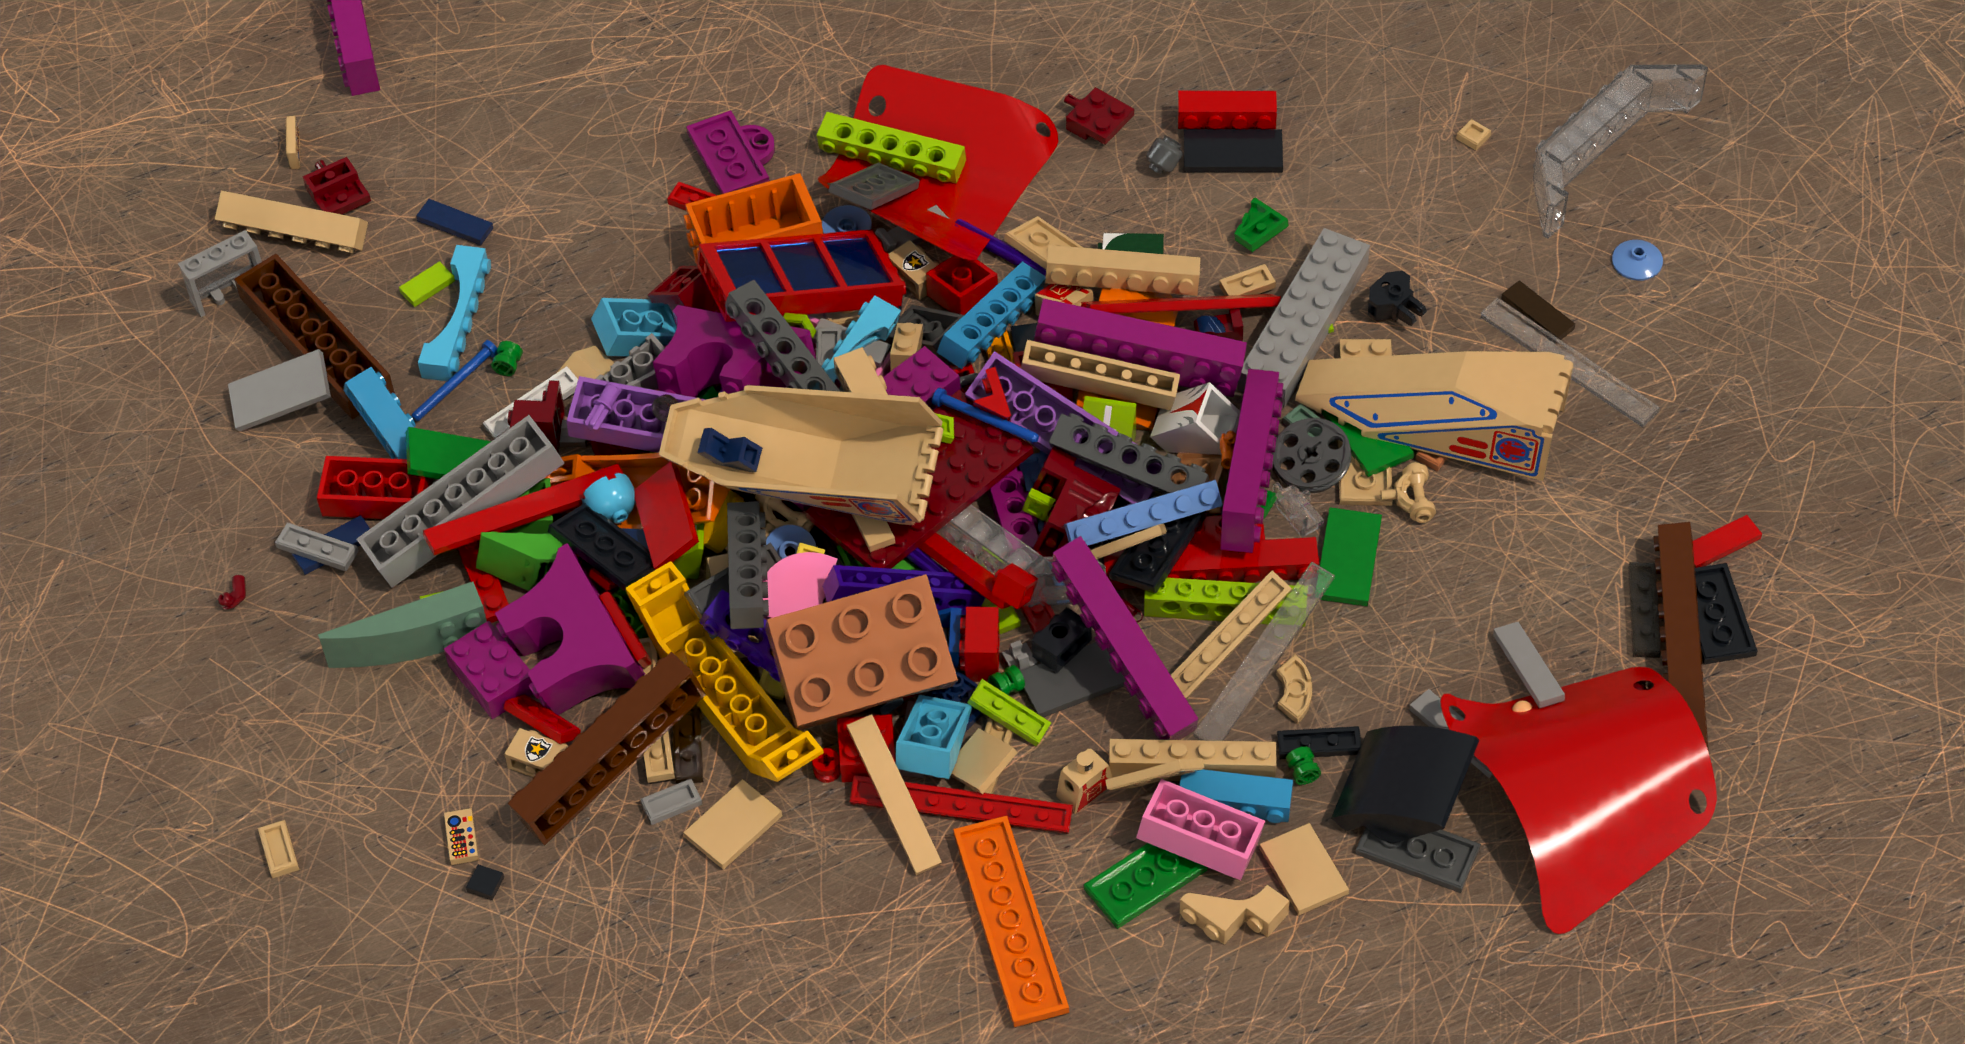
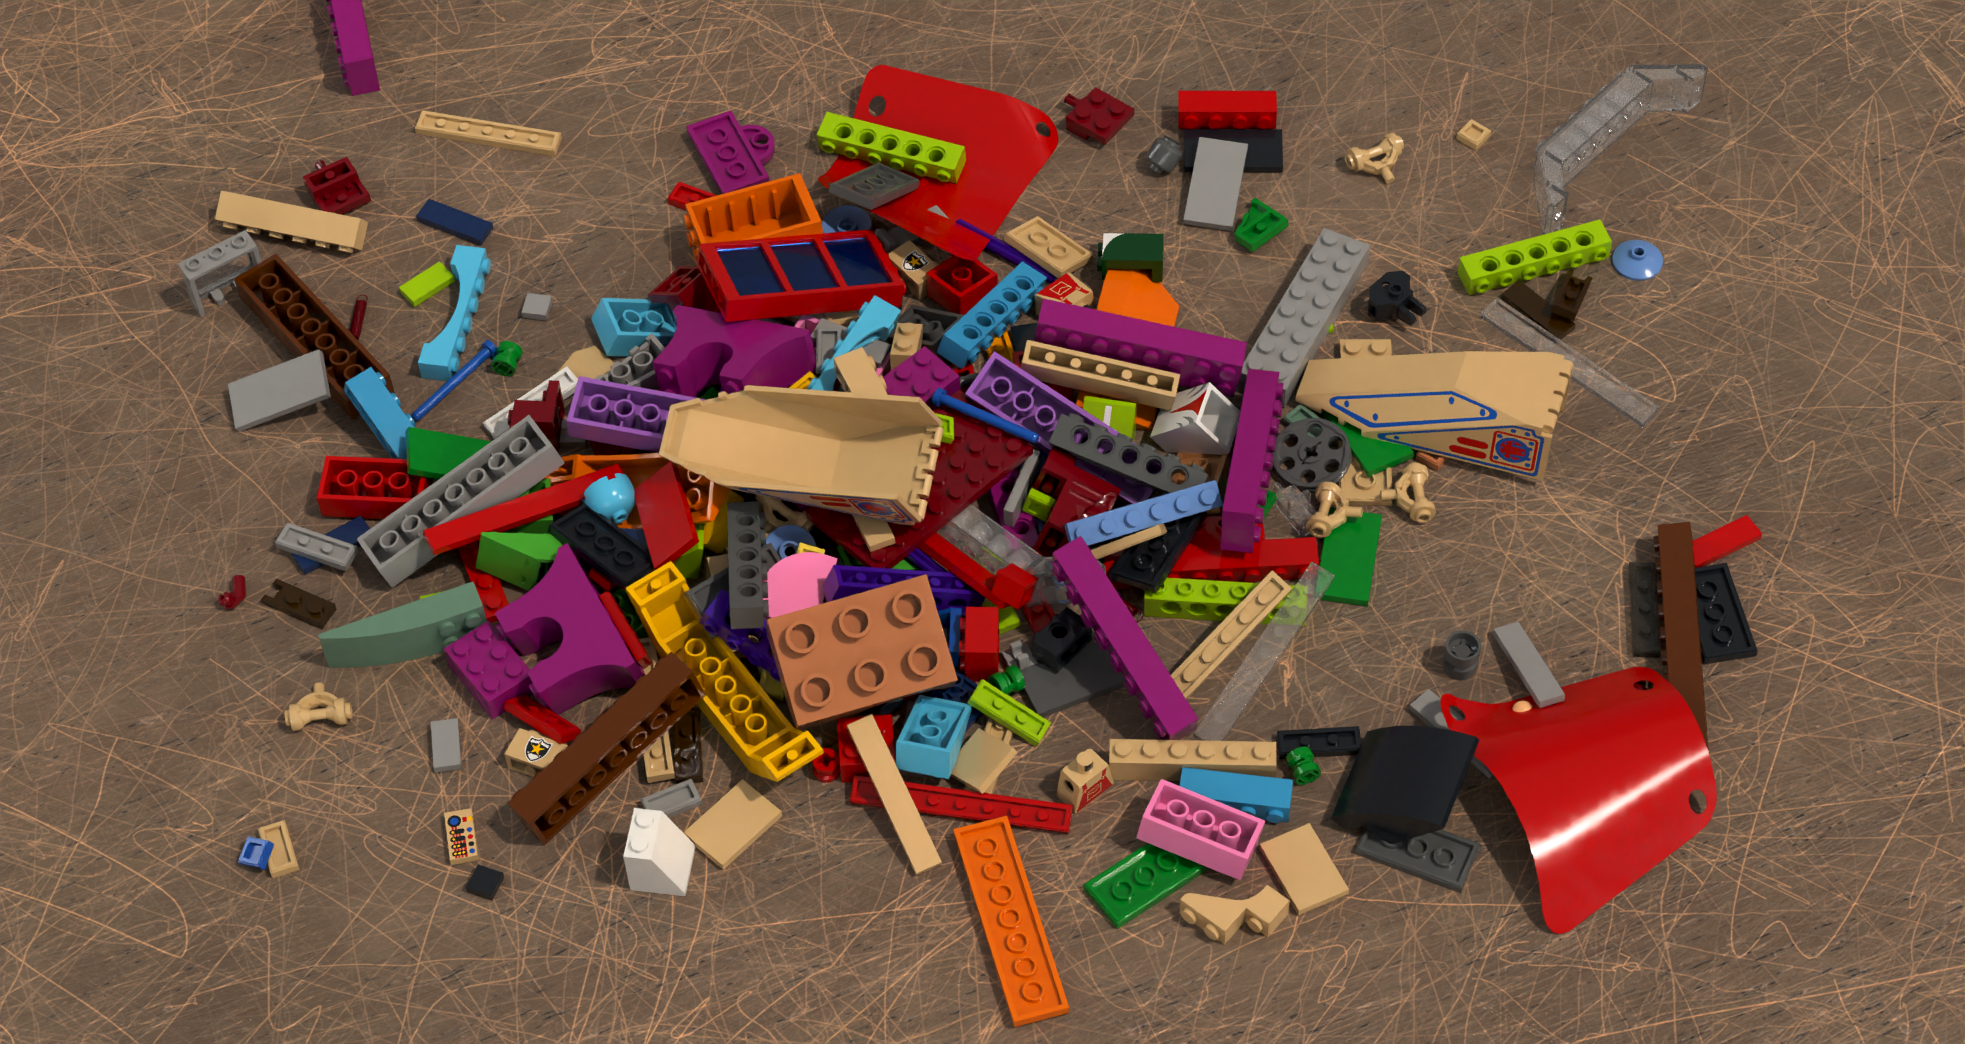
(256, 853): none -> blue tile
(292, 142): tan tile -> none
(300, 604): none -> dark brown hinge
(301, 713): none -> tan piece
(358, 317): none -> dark red piece
(446, 745): none -> light grey tile
(488, 133): none -> tan tile
(537, 306): none -> light grey tile
(602, 406): medium lavender axle -> none
(657, 854): none -> white slope
(661, 406): clear smoke tile -> none
(733, 452): dark blue slope -> none
(782, 338): dark grey brick -> none
(800, 321): lime tile -> none
(996, 402): red slope -> none
(1022, 488): none -> light grey tile
(1123, 270): tan brick -> none
(1155, 774): tan tile -> none
(1184, 303): red tile -> none
(1215, 184): none -> light grey tile
(1224, 325): dark red leg -> none
(1227, 446): orange arm -> none
(1248, 282): tan plate -> none
(1297, 689): tan tile -> none
(1328, 495): none -> tan piece
(1360, 160): none -> tan piece
(1461, 655): none -> dark grey wheel
(1534, 257): none -> lime brick
(1570, 296): none -> dark brown hinge

